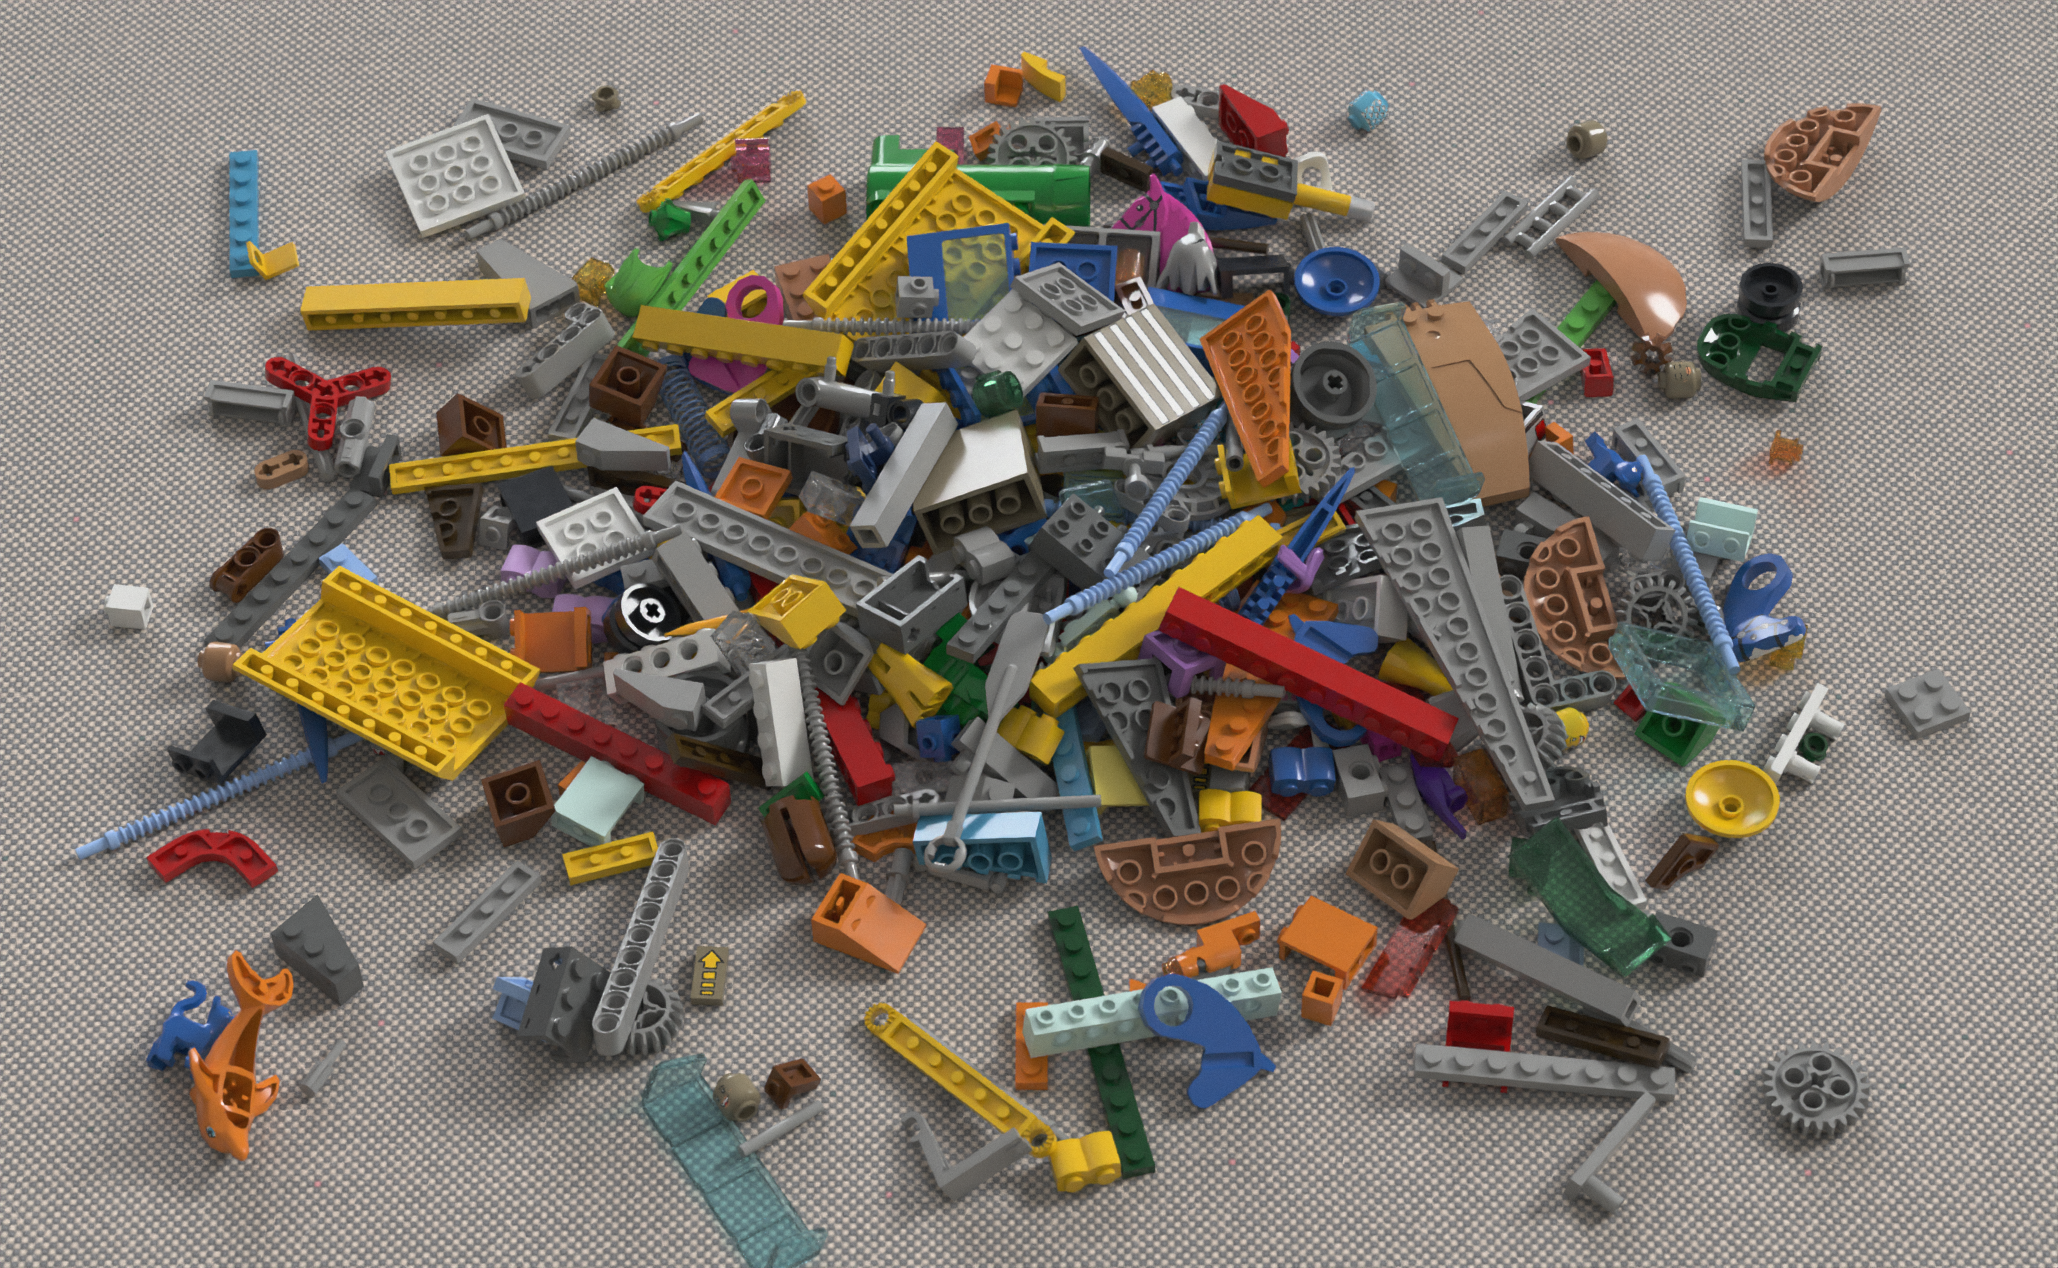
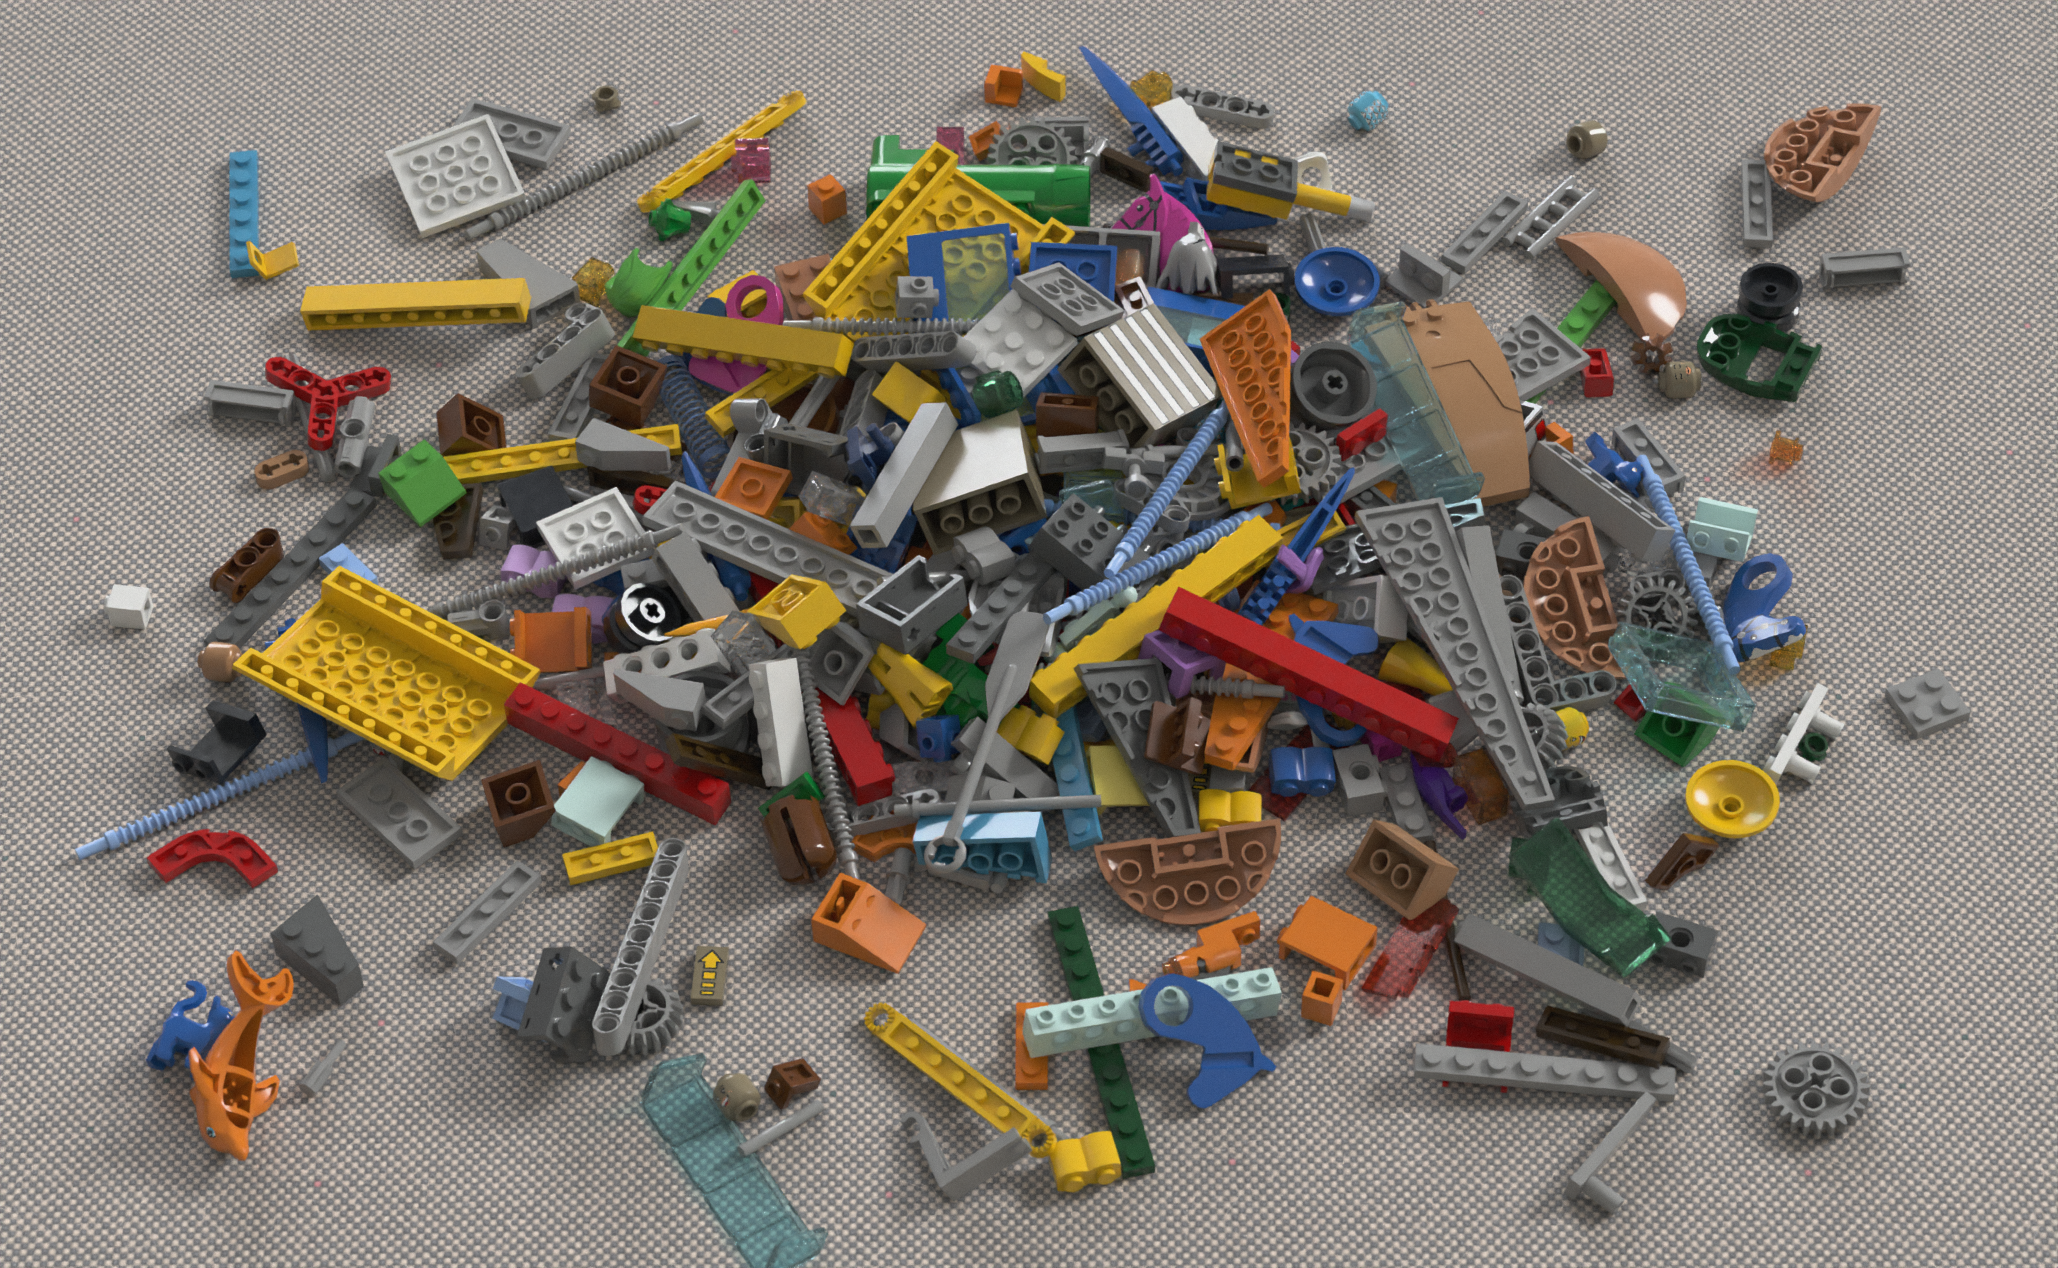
(421, 483): none -> bright green slope
(878, 407): light grey piece -> none
(1251, 123): red slope -> none
(1362, 434): none -> red plate

